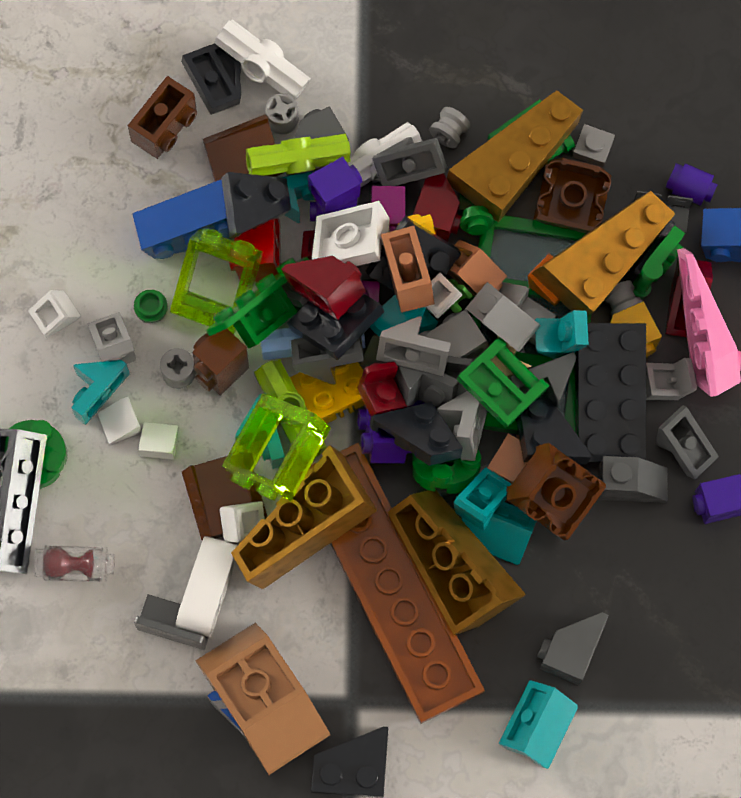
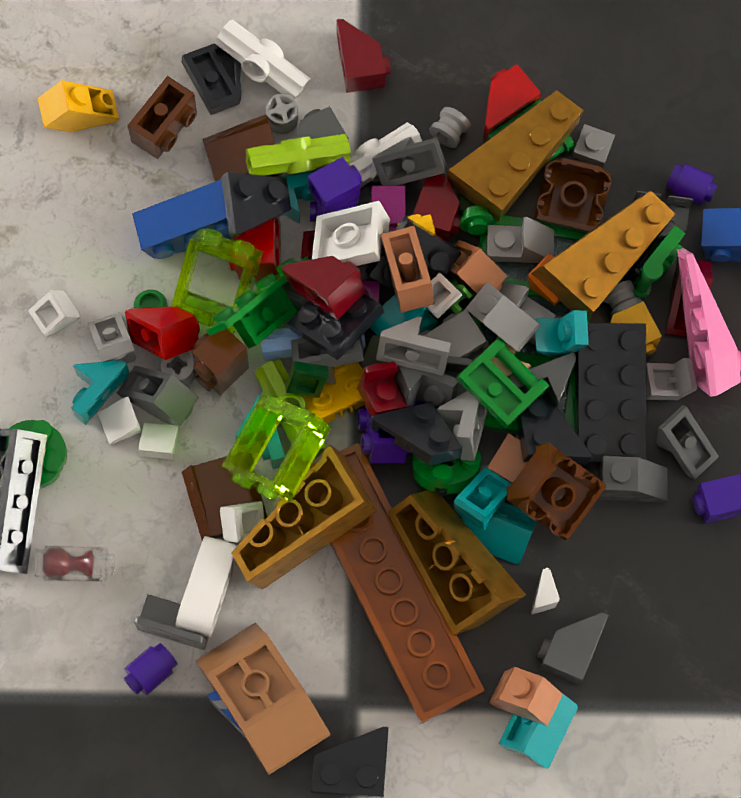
(77, 107): none -> yellow slope
(149, 669): none -> dark purple brick
(158, 394): none -> dark grey slope
(163, 330): none -> red slope
(306, 379): none -> dark green tile
(360, 59): none -> dark red slope
(508, 96): none -> red slope
(521, 243): none -> light grey slope
(526, 695): none -> nougat slope
(546, 593): none -> white slope

